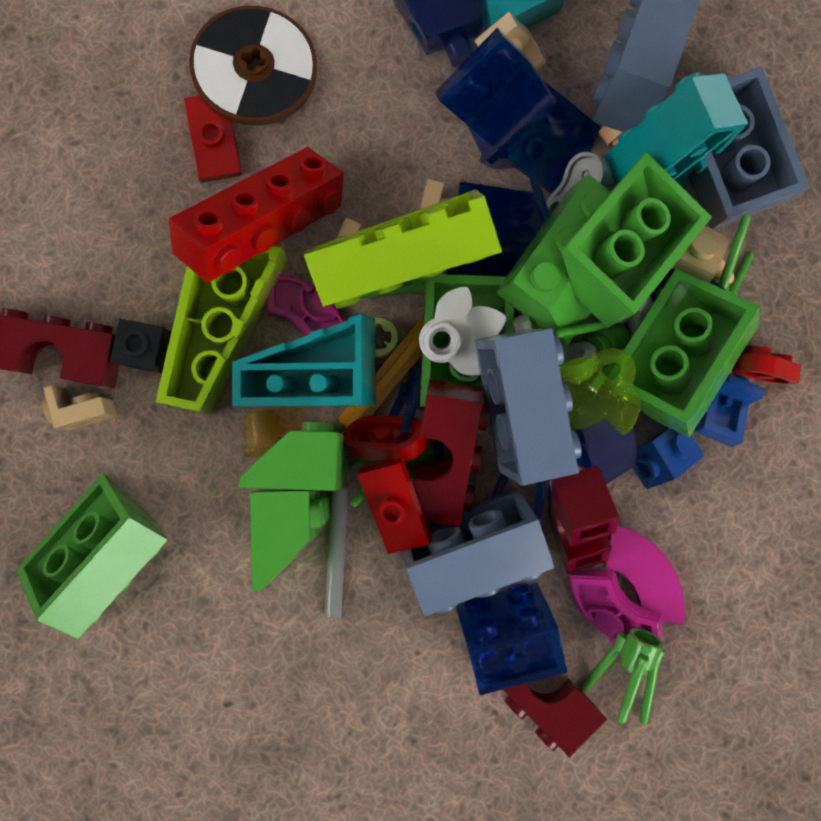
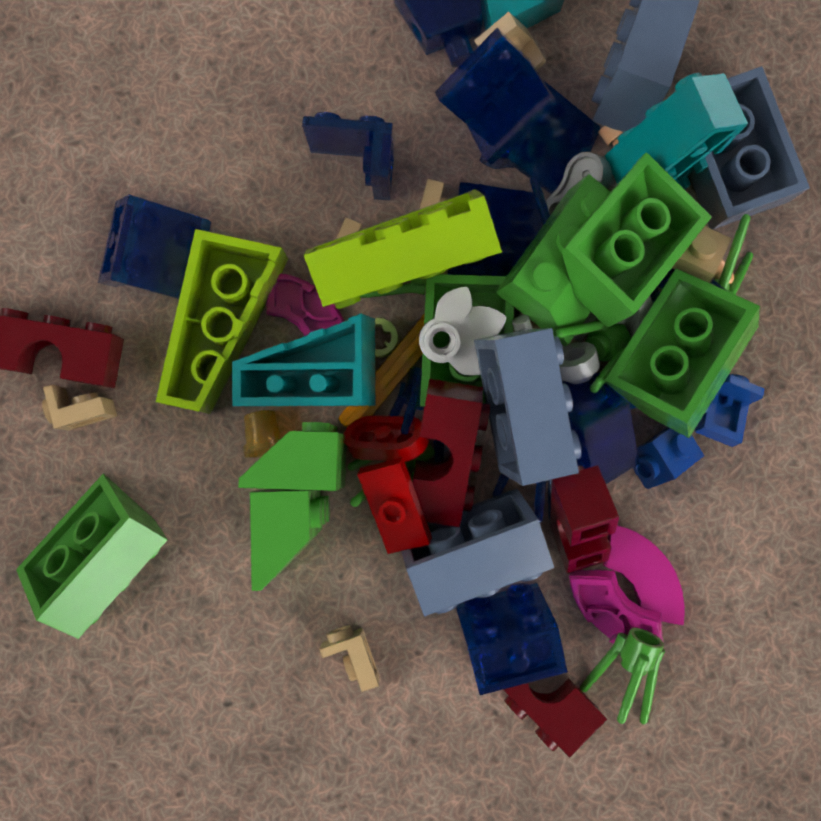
(140, 346): black brick -> none
(149, 246): none -> clear blue bracket
(212, 142): red plate -> none
(255, 213): red brick -> none
(271, 90): piece -> none
(336, 553): light grey bar -> none
(359, 661): none -> tan bracket
(365, 138): none -> clear blue bracket
(599, 396): clear neon green plate -> none
(764, 366): red plate -> none

